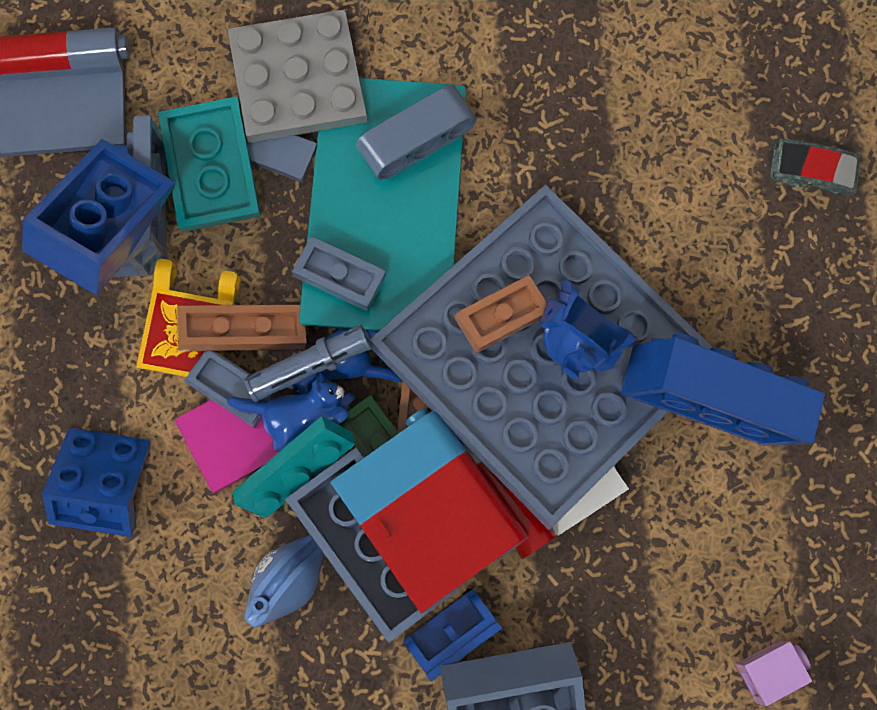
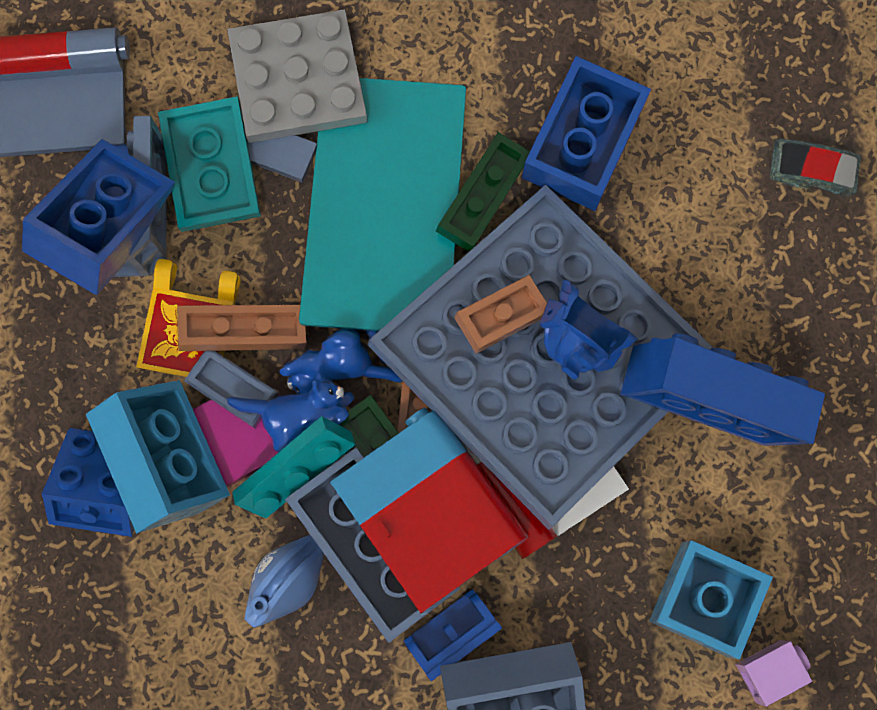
(157, 454): none -> dark azure brick
(322, 356): sand blue pin -> none
(339, 273): sand blue plate -> none
(416, 132): sand blue beam -> none
(483, 192): none -> dark green plate
(585, 133): none -> blue brick
(711, 599): none -> dark azure brick

